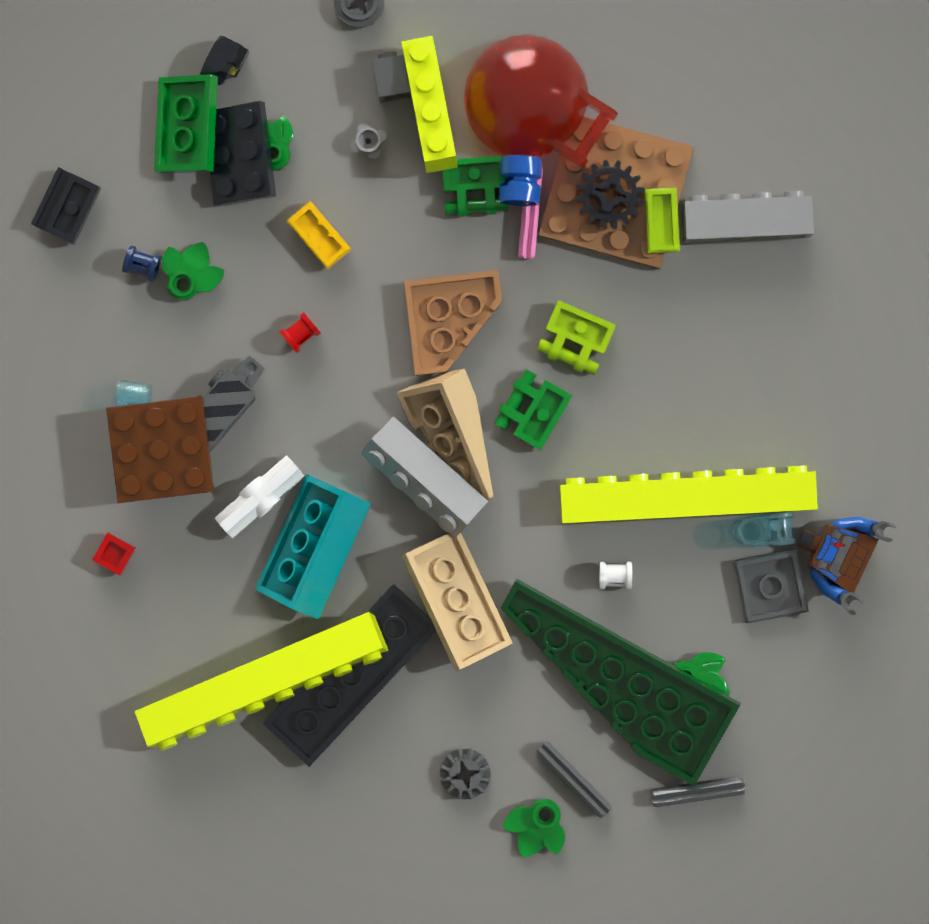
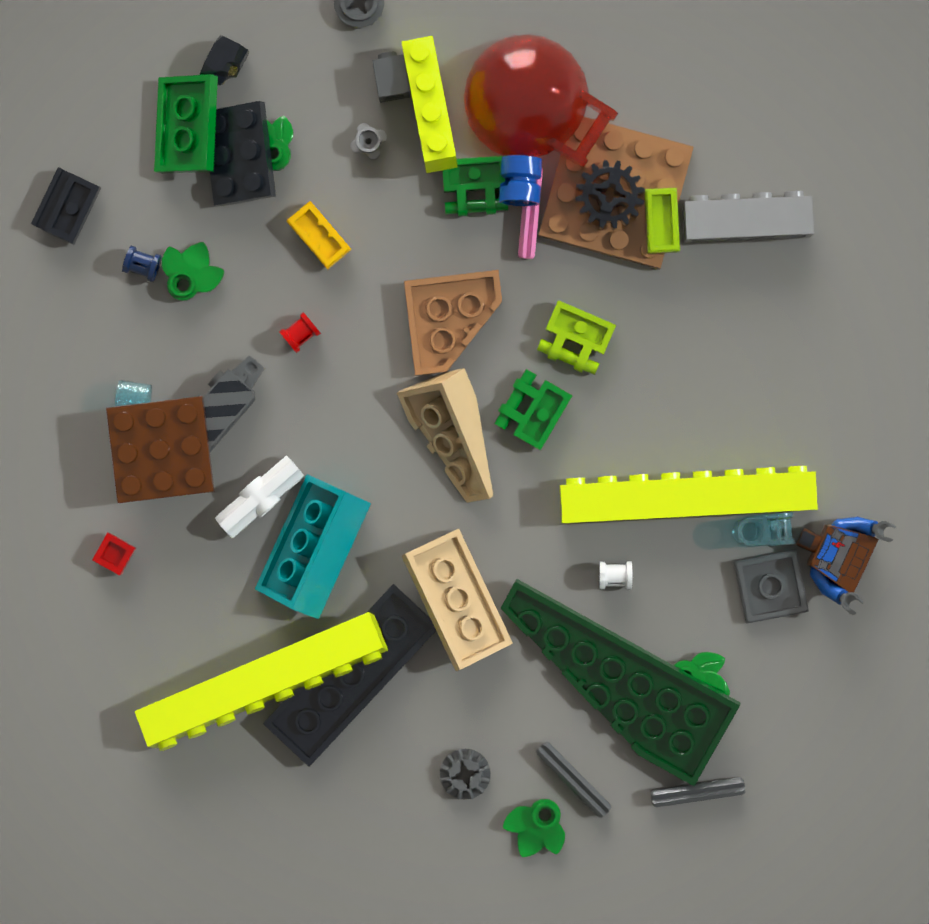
(423, 477): light grey brick -> none

